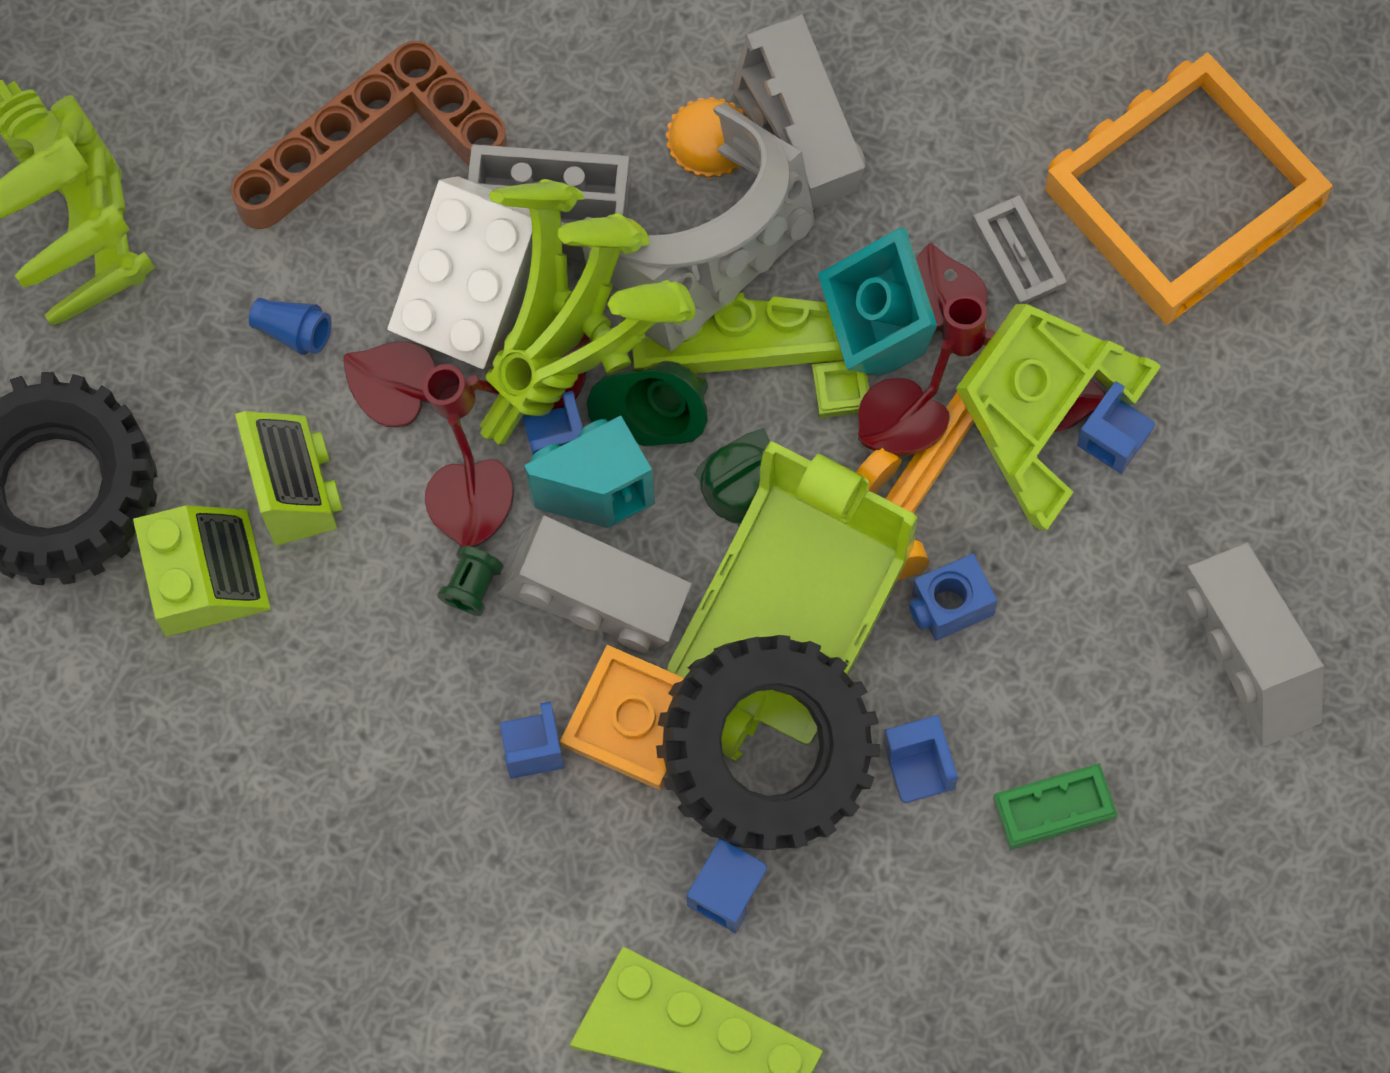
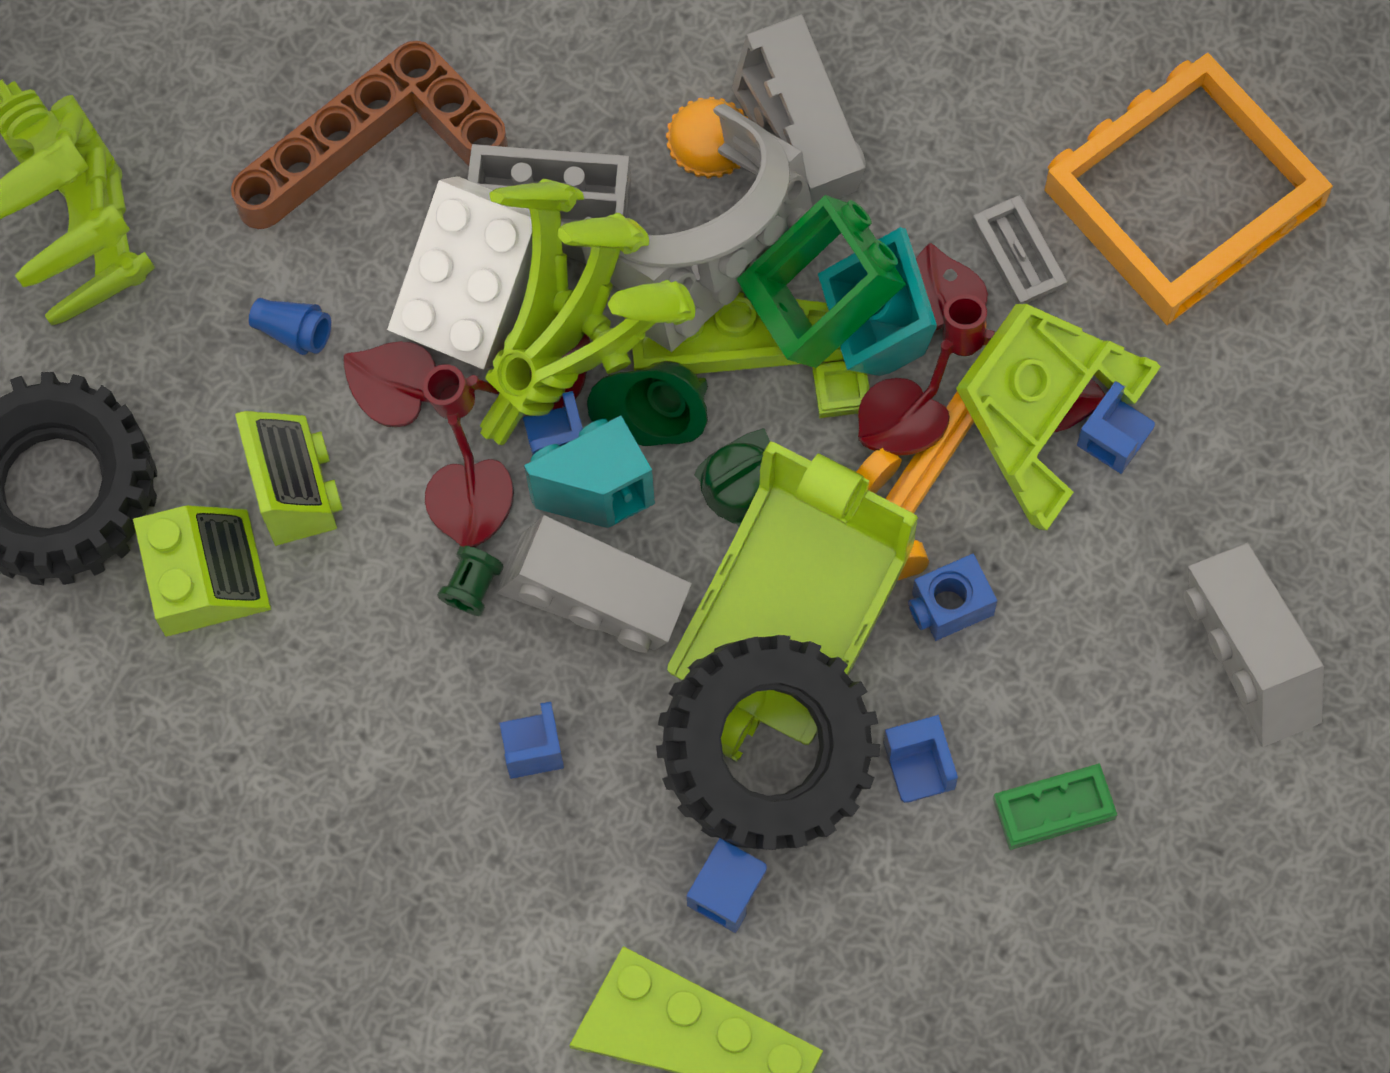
(621, 716): light orange plate -> none
(768, 278): none -> green window

